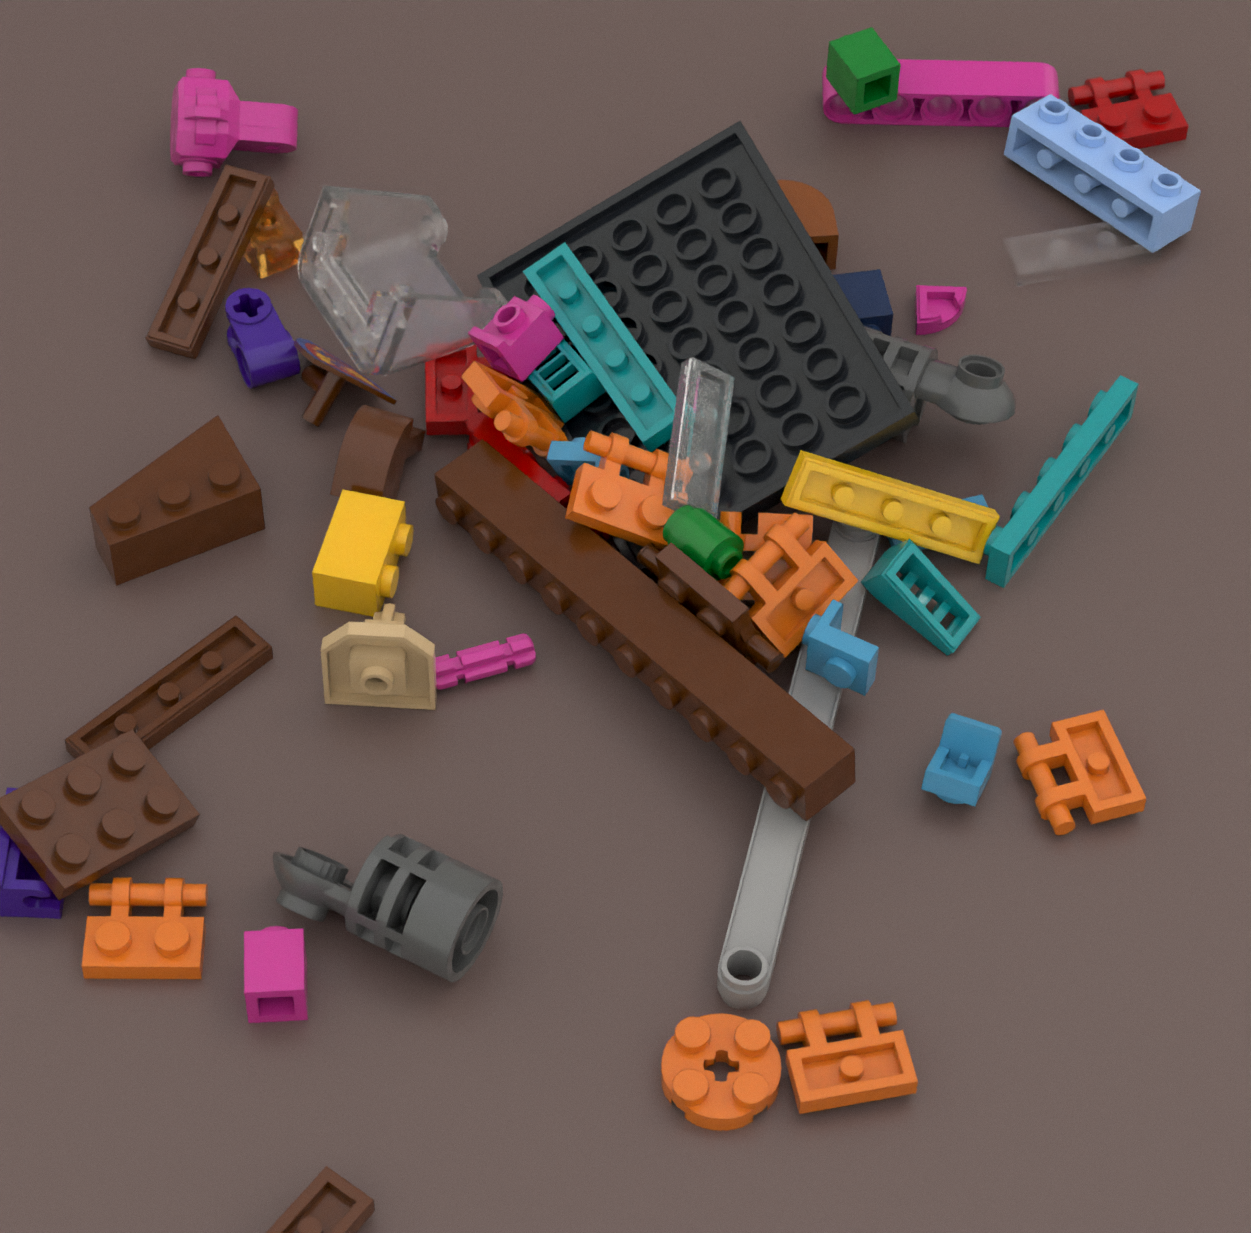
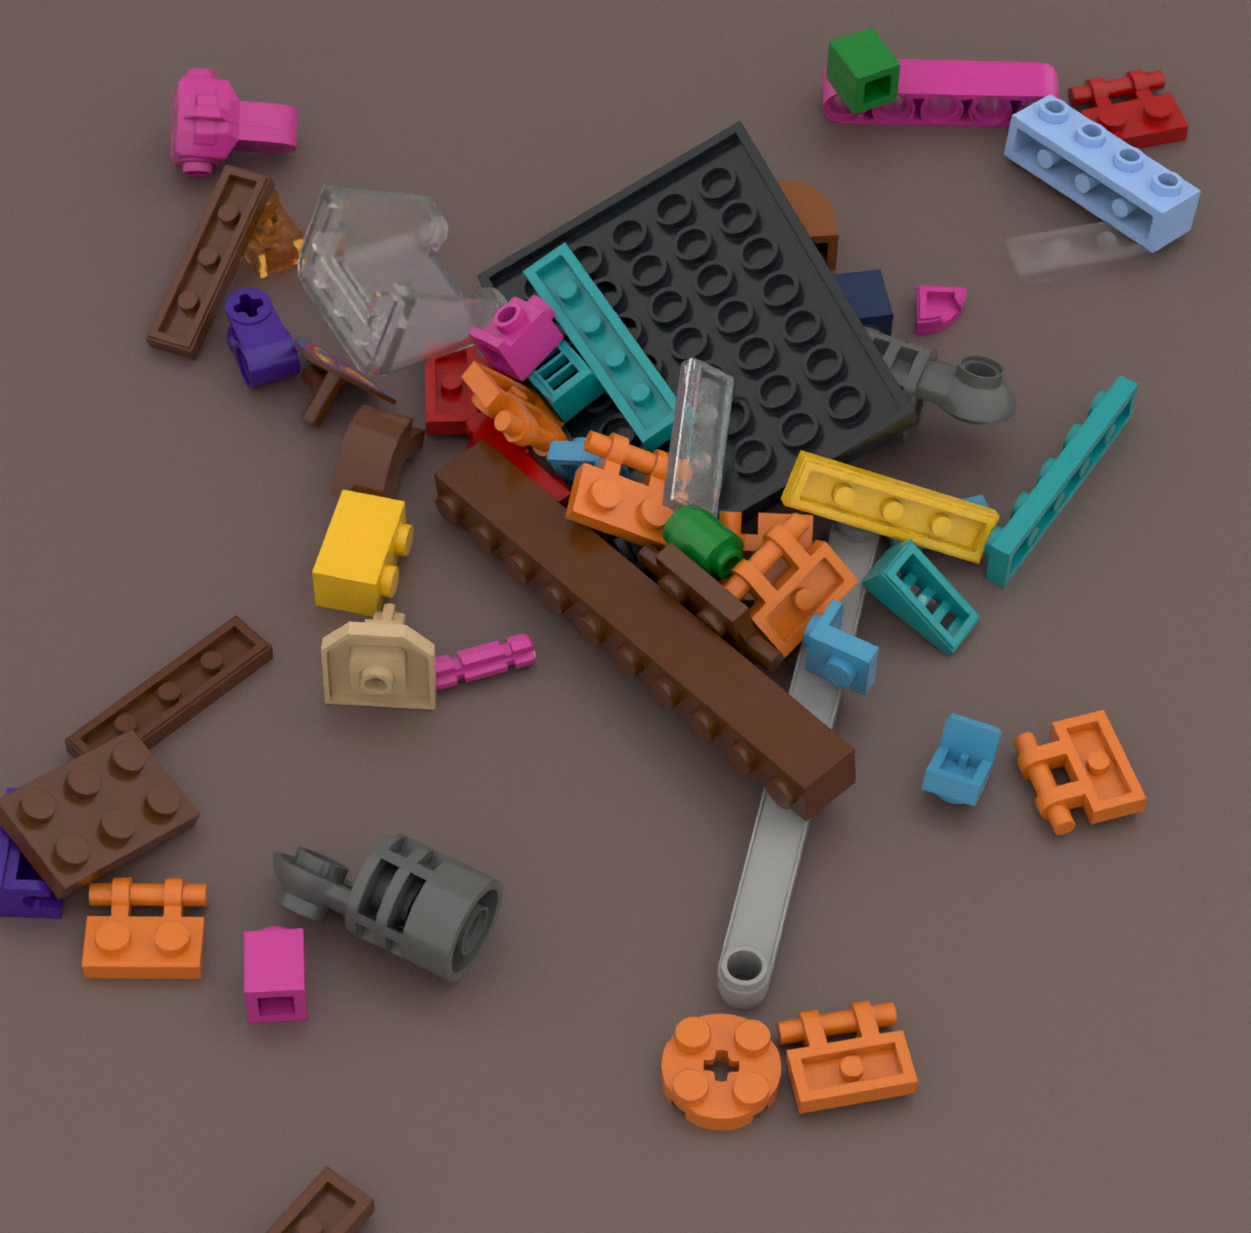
(178, 506): reddish brown wedge -> none

